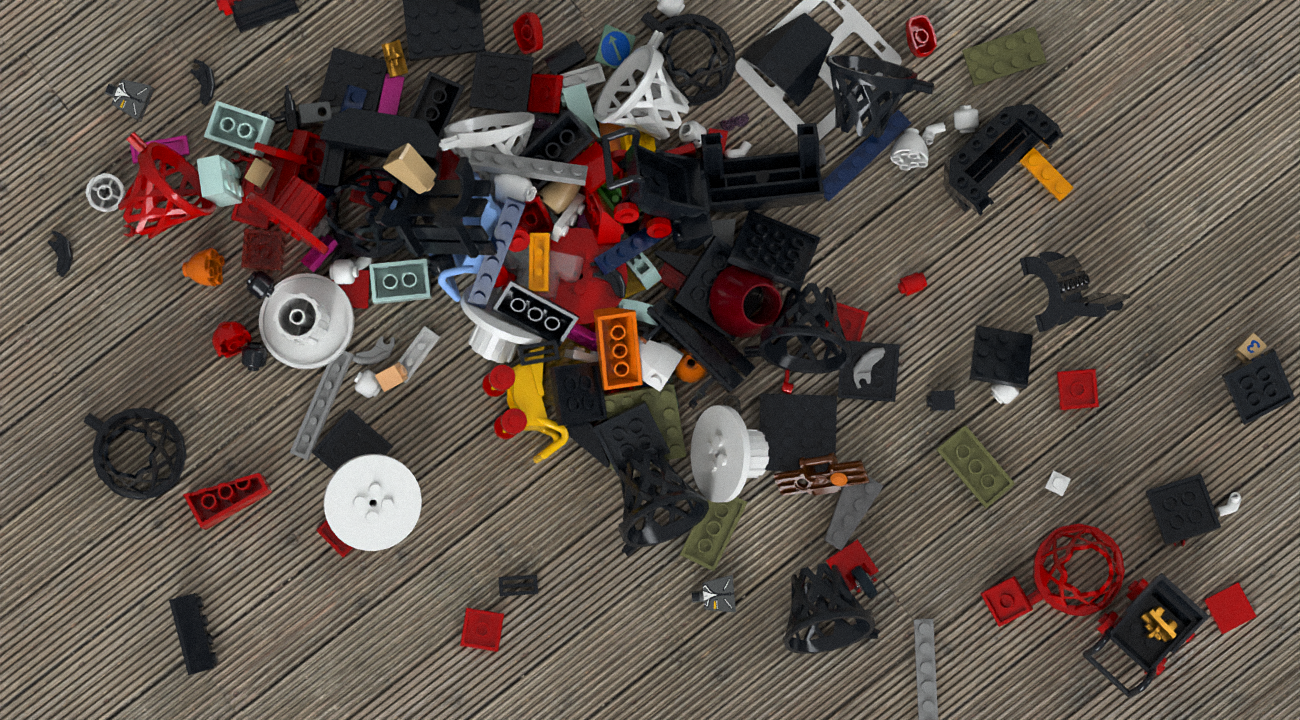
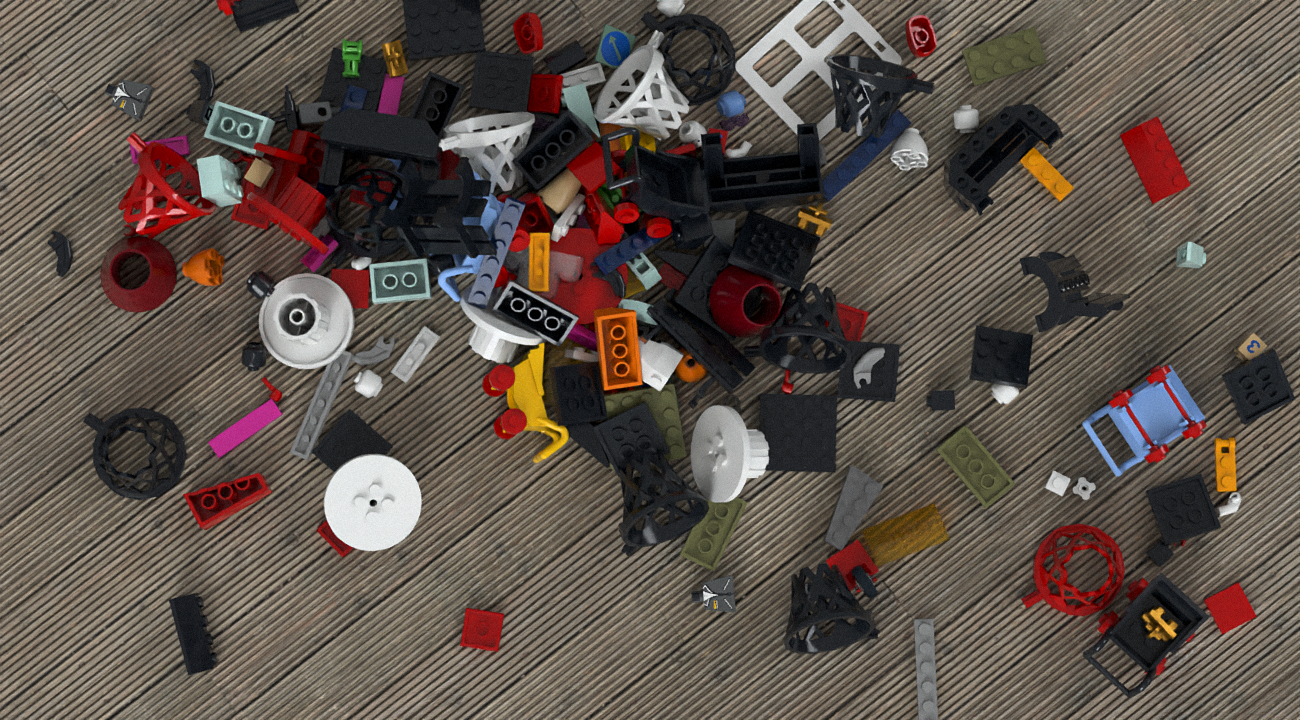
(99, 187): white cylinder -> none
(157, 287): none -> dark red cone
(200, 112): none -> black slope
(229, 338): red cylinder -> none
(245, 428): none -> dark pink tile
(263, 250): clear red brick -> none
(275, 394): none -> red hand
(344, 271): white head -> none
(352, 55): none -> bright green connector
(392, 376): light nougat brick -> none
(410, 168): tan slope -> none
(501, 585): black tile -> none
(514, 187): white piece -> none
(528, 167): light grey plate -> none
(555, 350): black tile -> none
(731, 104): none -> medium blue head
(791, 56): black wedge -> none
(806, 216): none -> pearl gold hips
(821, 483): reddish brown piece -> none
(905, 535): none -> clear yellow slope
(912, 283): red brick -> none
(930, 132): white arm -> none
(1006, 601): red tile -> none
(1077, 389): red tile -> none
(1084, 493): none -> white plate
(1149, 417): none -> light blue piece
(1155, 160): none -> red slope
(1159, 553): none -> black tile
(1190, 255): none -> light aqua slope
(1225, 465): none -> light orange plate

